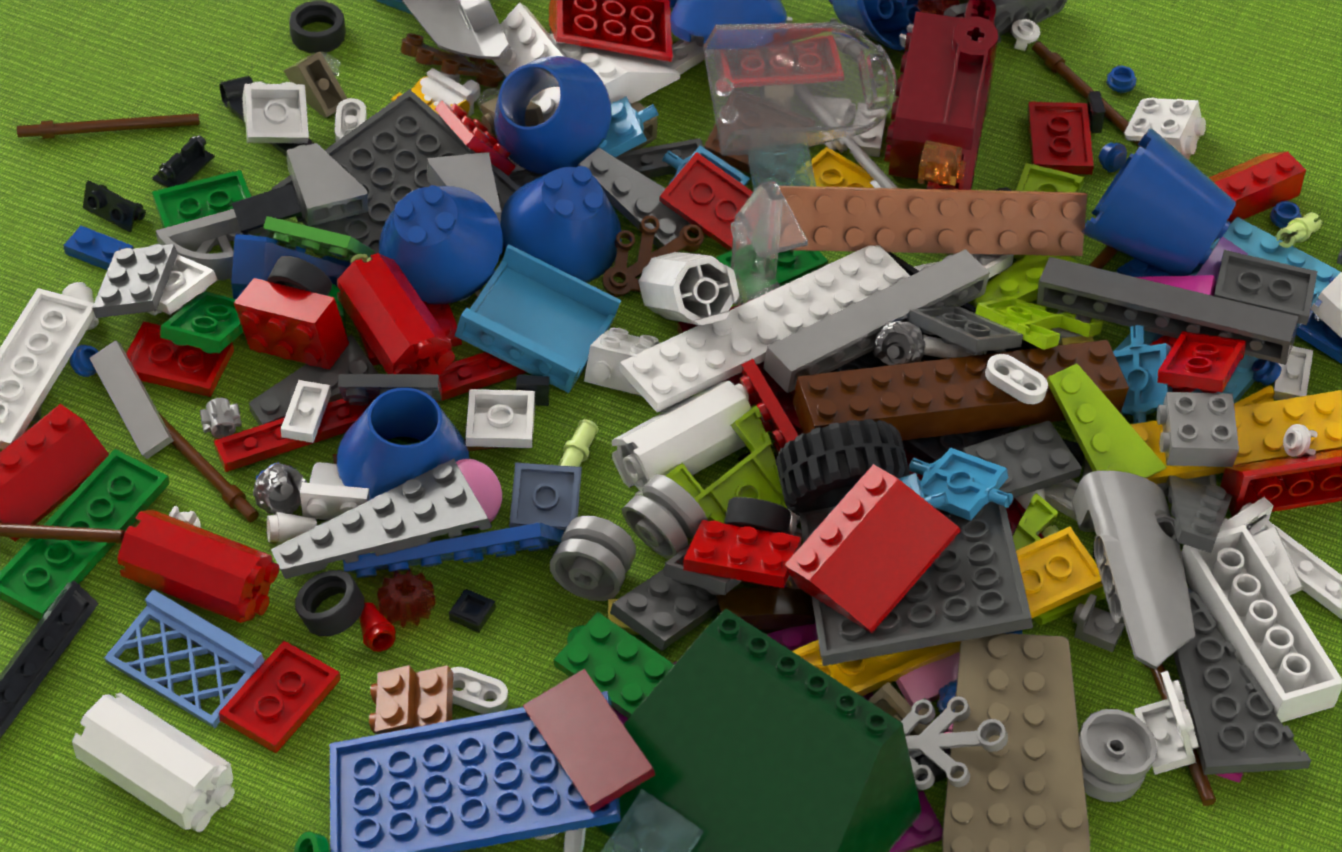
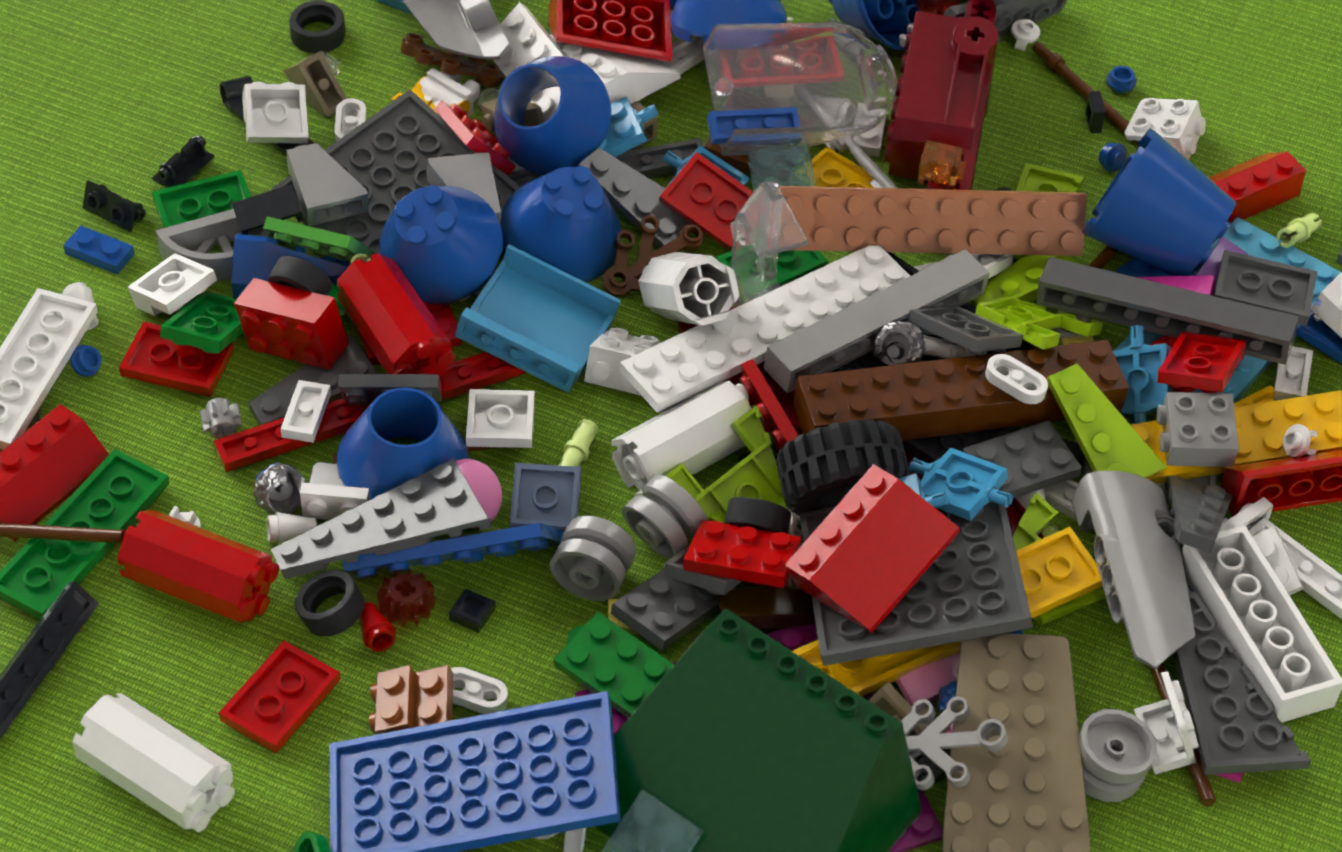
(49, 129): reddish brown bar -> none
(131, 399): light grey tile -> none
(135, 280): plate -> none
(196, 631): medium blue fence -> none
(230, 493): reddish brown bar -> none
(539, 384): black tile -> none
(588, 740): tile -> none
(724, 122): none -> blue plate
(1060, 136): red plate -> none
(1096, 625): light grey bracket -> none
(1265, 371): blue plate -> none
(1284, 213): blue plate -> none

